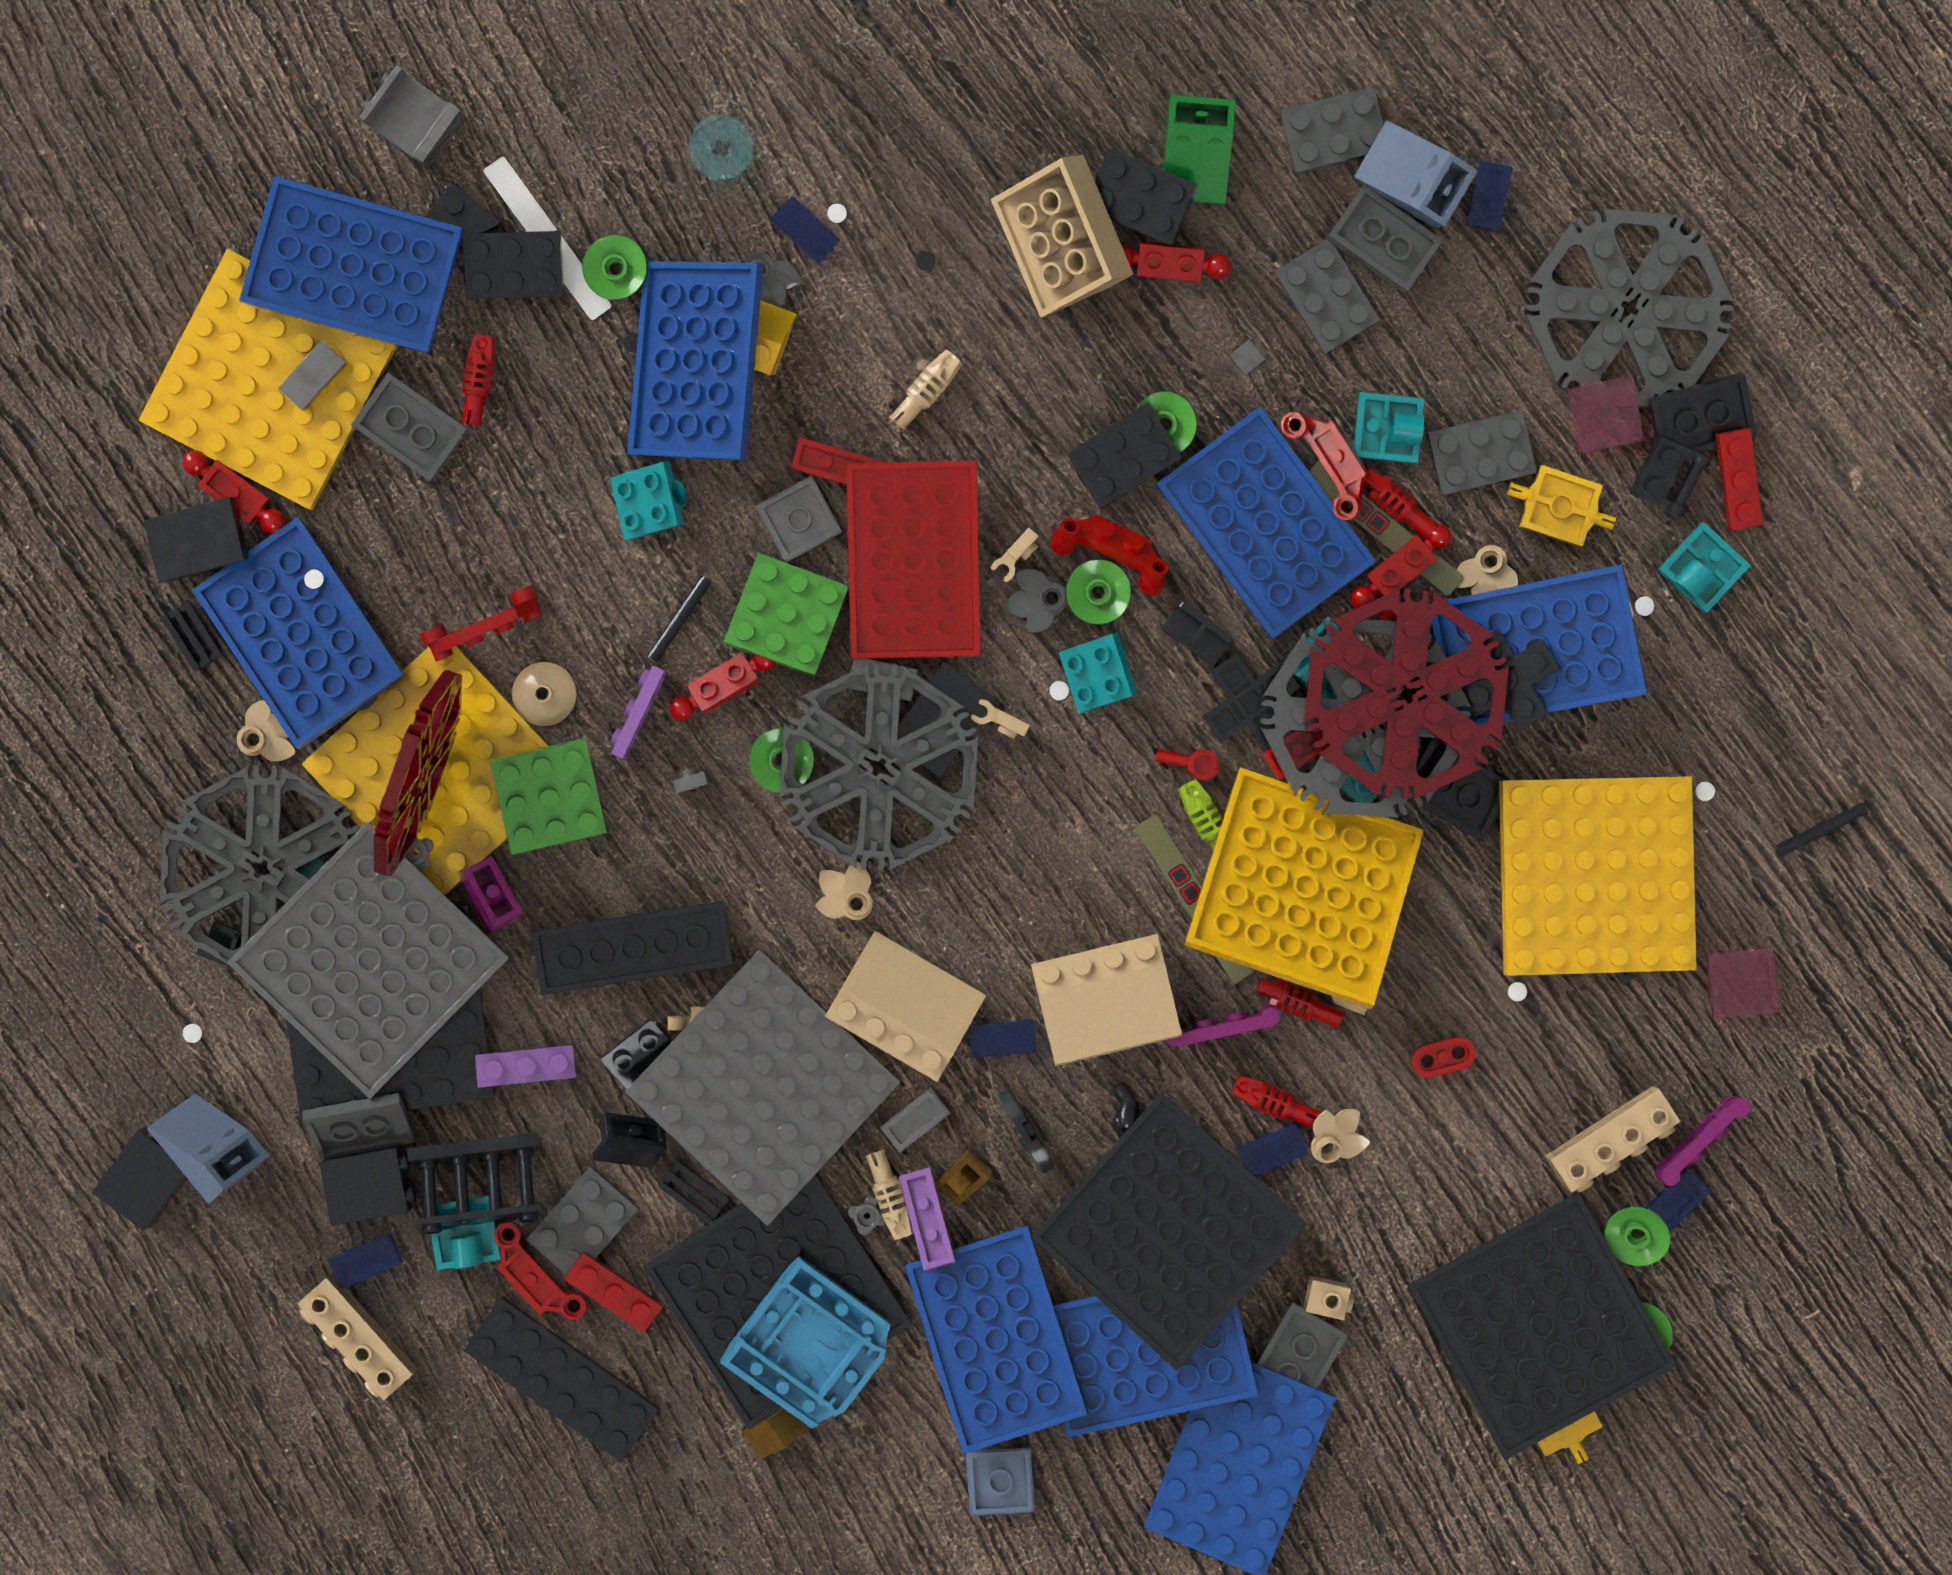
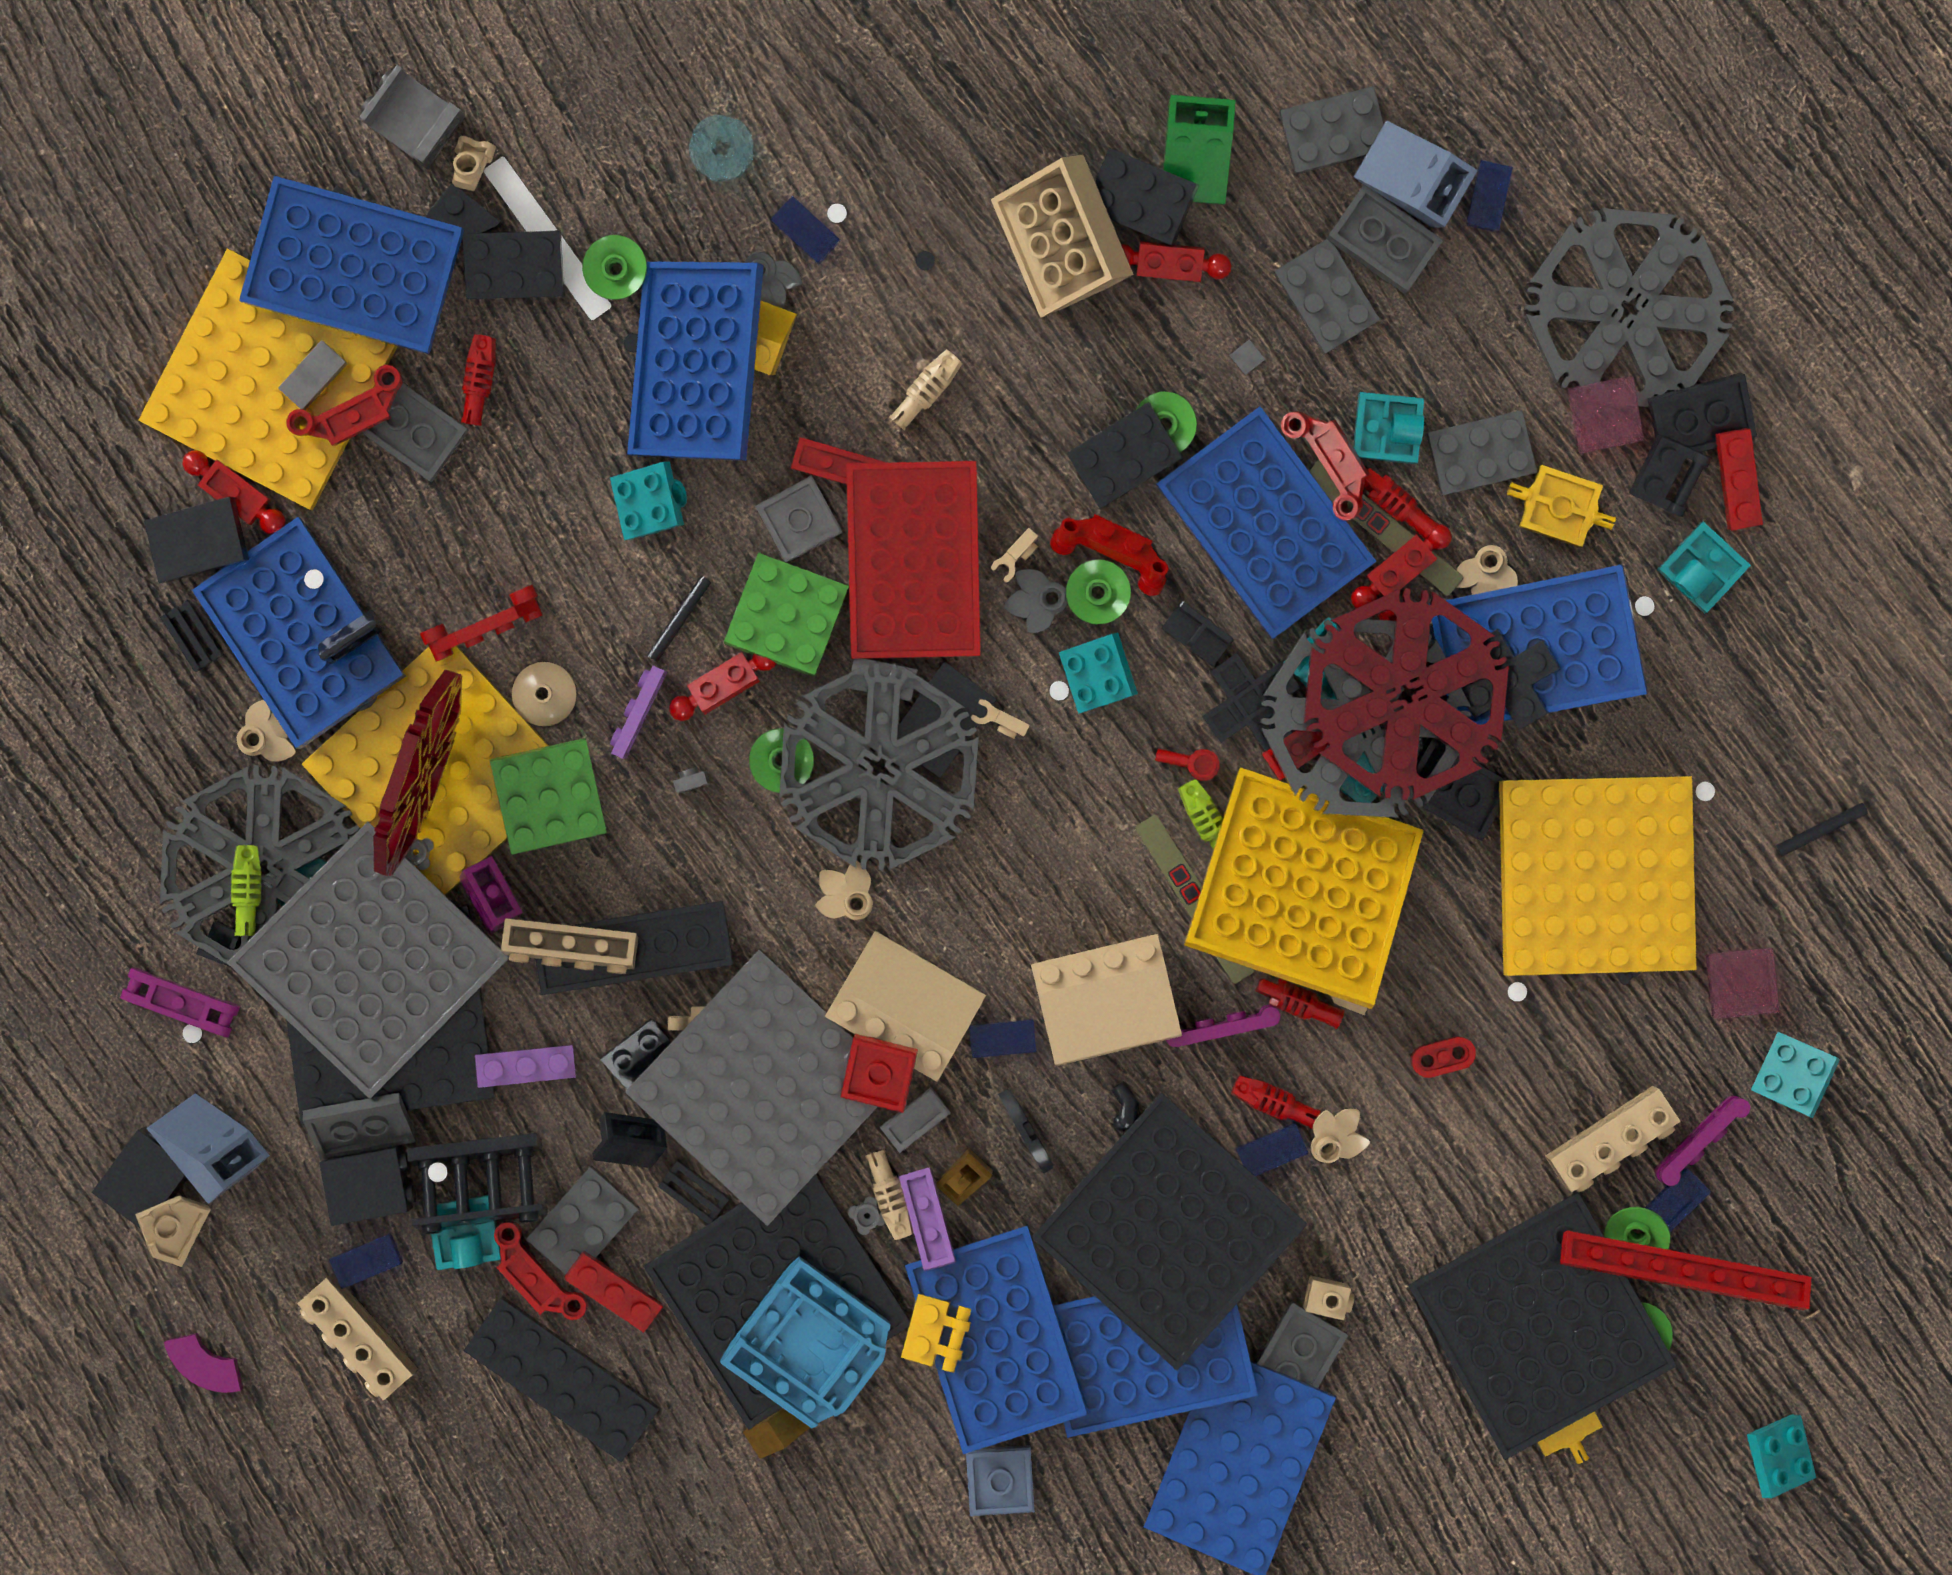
(172, 1228): none -> tan plate
(179, 1002): none -> magenta plate
(202, 1366): none -> magenta tile
(246, 888): none -> lime hinge
(350, 637): none -> black slope
(353, 415): none -> red plate
(437, 1172): none -> white sticker
(471, 161): none -> tan plate
(569, 944): none -> tan brick
(879, 1073): none -> red tile
(926, 1330): none -> yellow plate
(1685, 1270): none -> red plate
(1781, 1456): none -> teal plate
(1795, 1074): none -> teal plate

